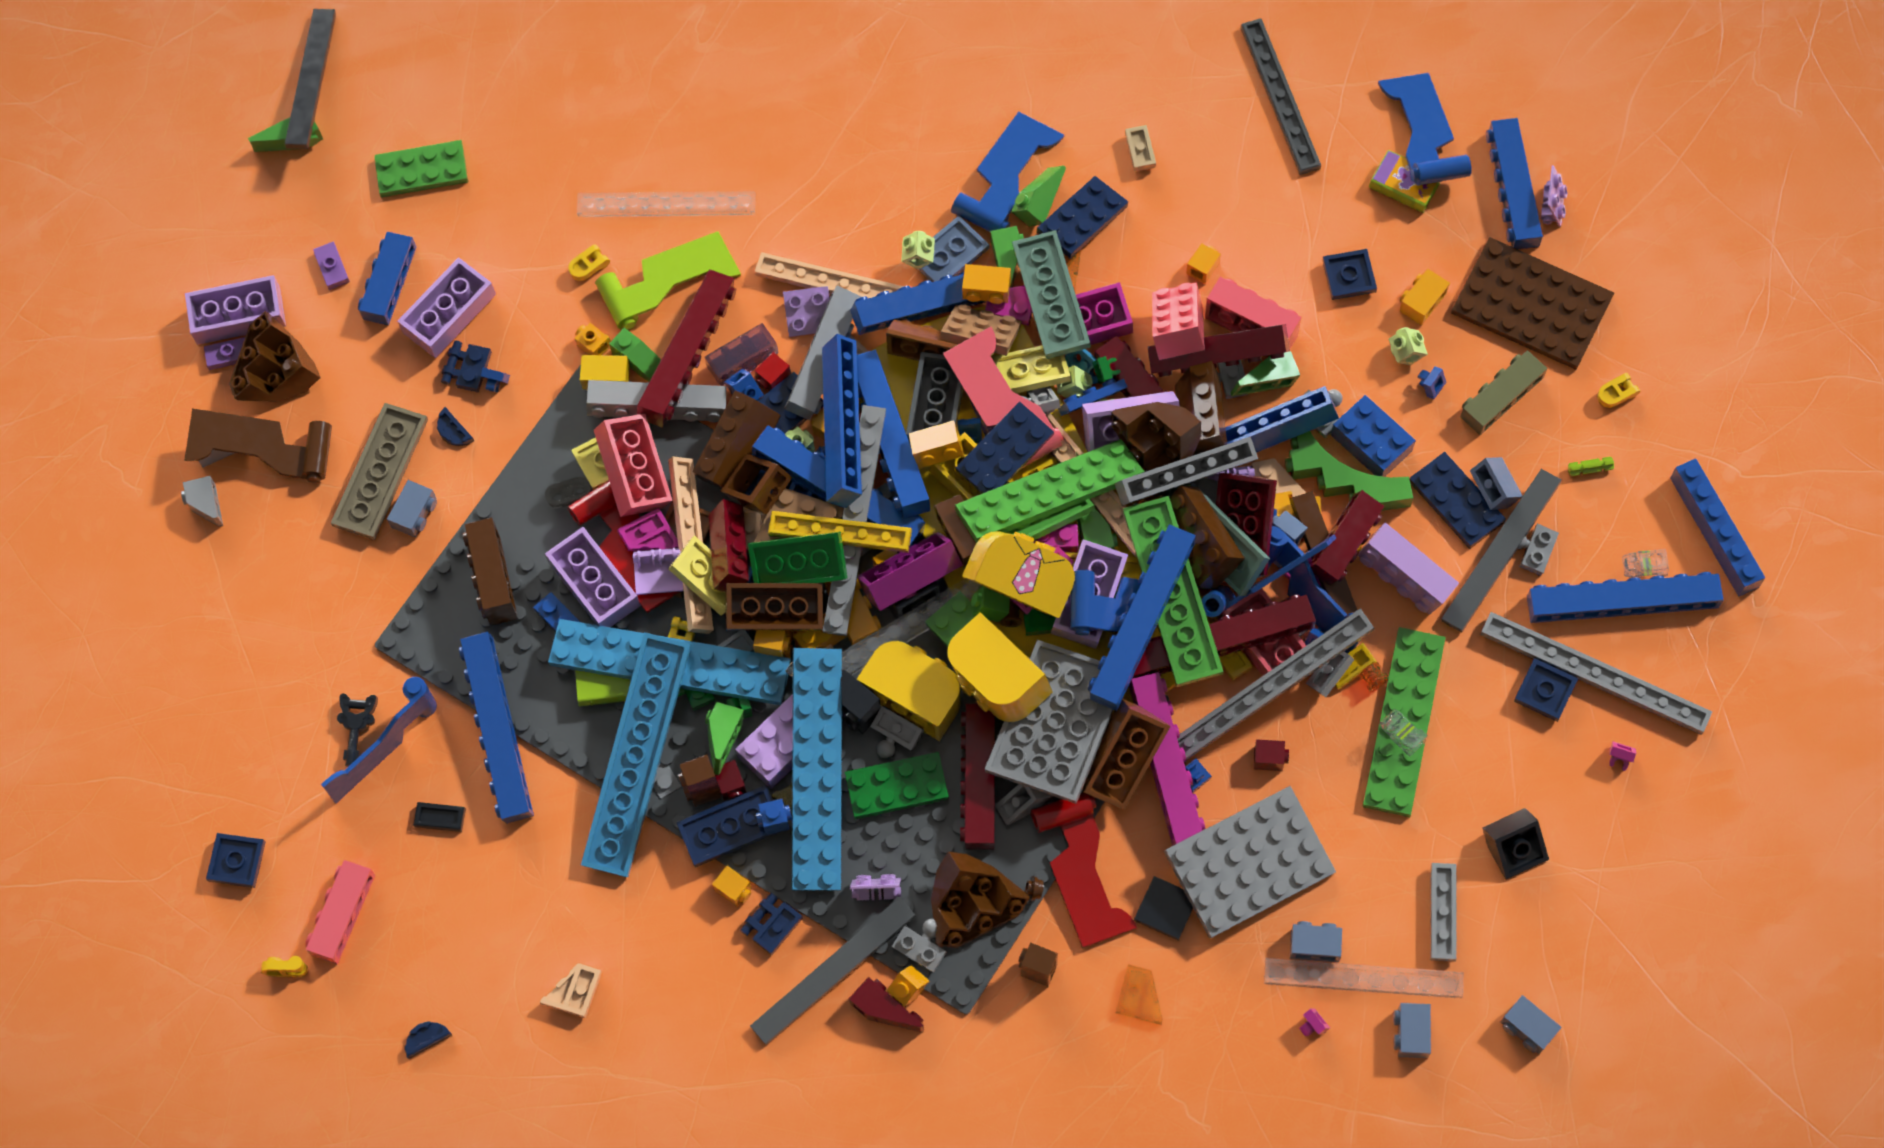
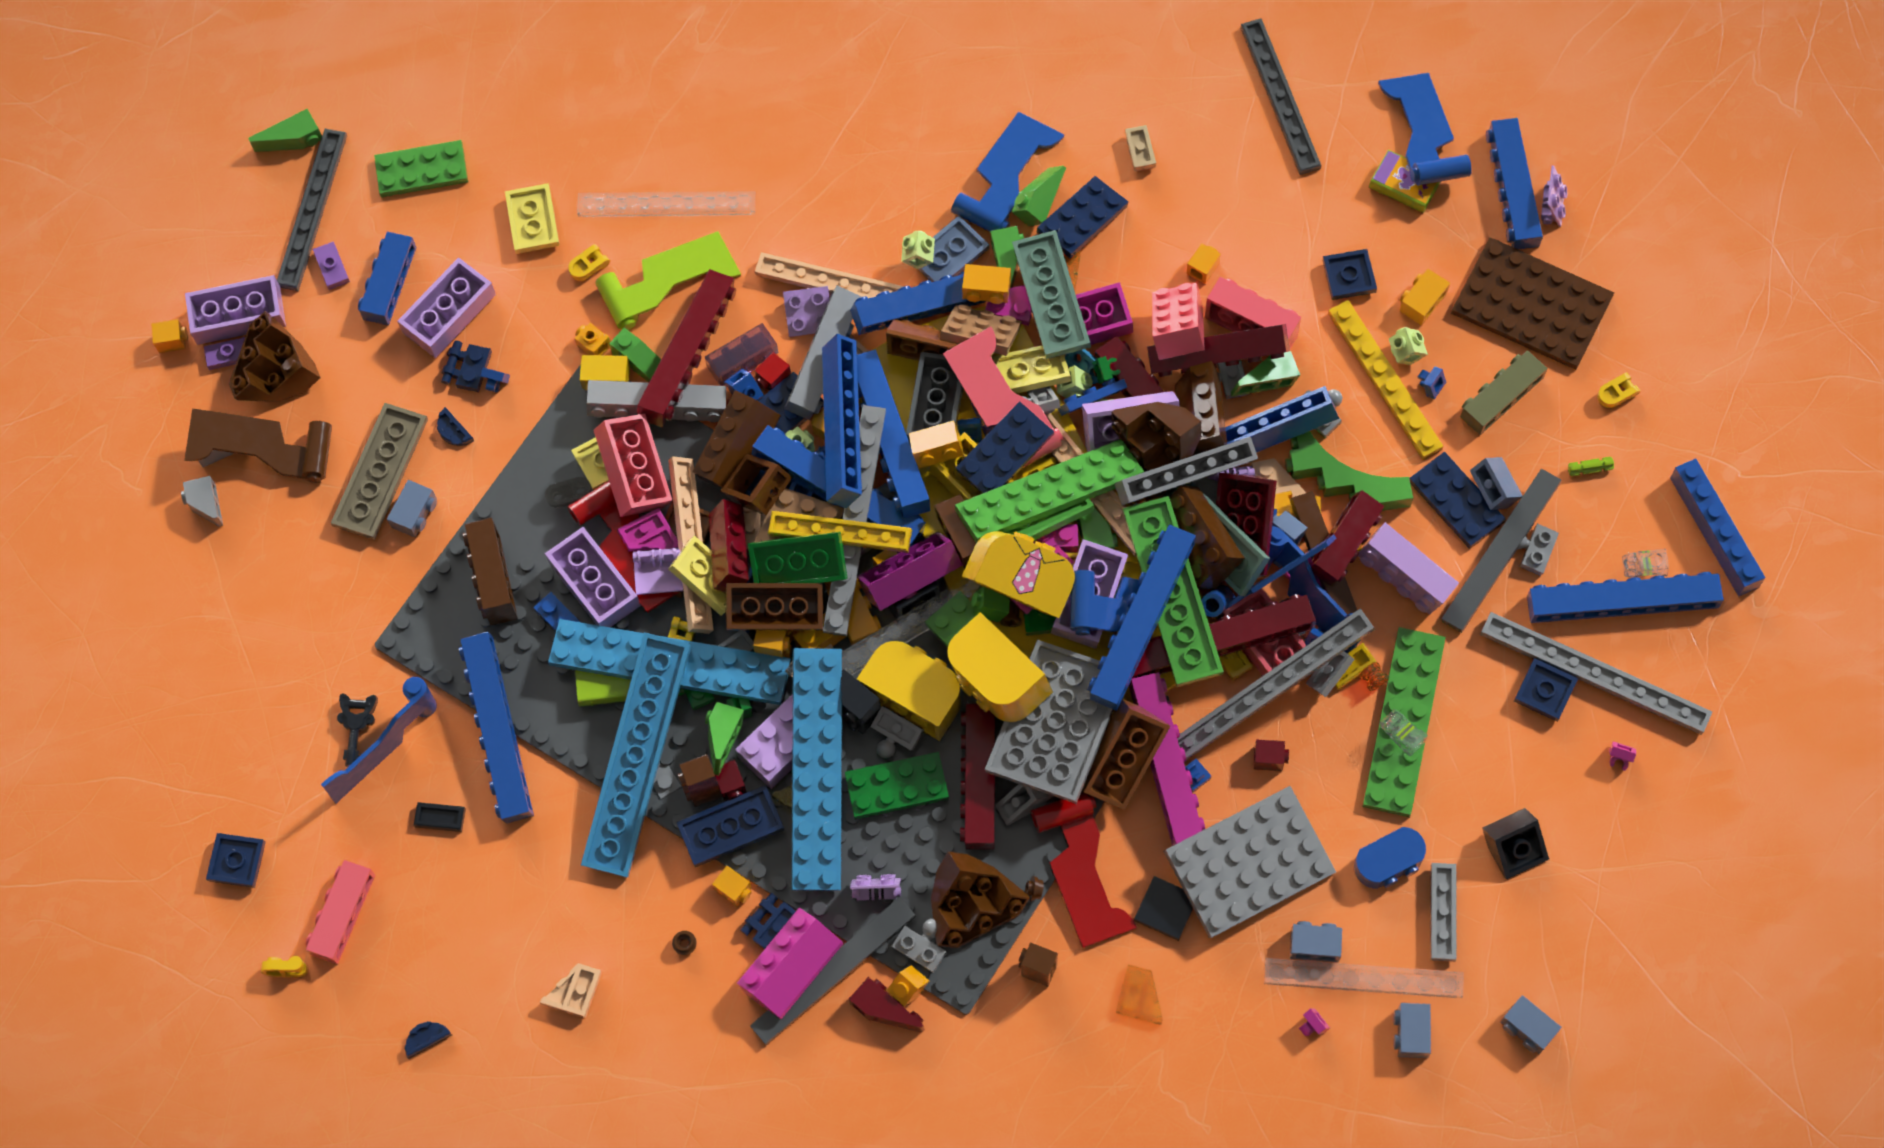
(169, 335): none -> light orange brick
(310, 79): black tile -> none
(311, 209): none -> dark grey tile
(532, 218): none -> light yellow plate
(679, 937): none -> reddish brown plate
(774, 816): blue brick -> none
(790, 963): none -> dark pink slope
(1373, 437): blue brick -> none
(1385, 380): none -> yellow plate
(1390, 858): none -> blue brick

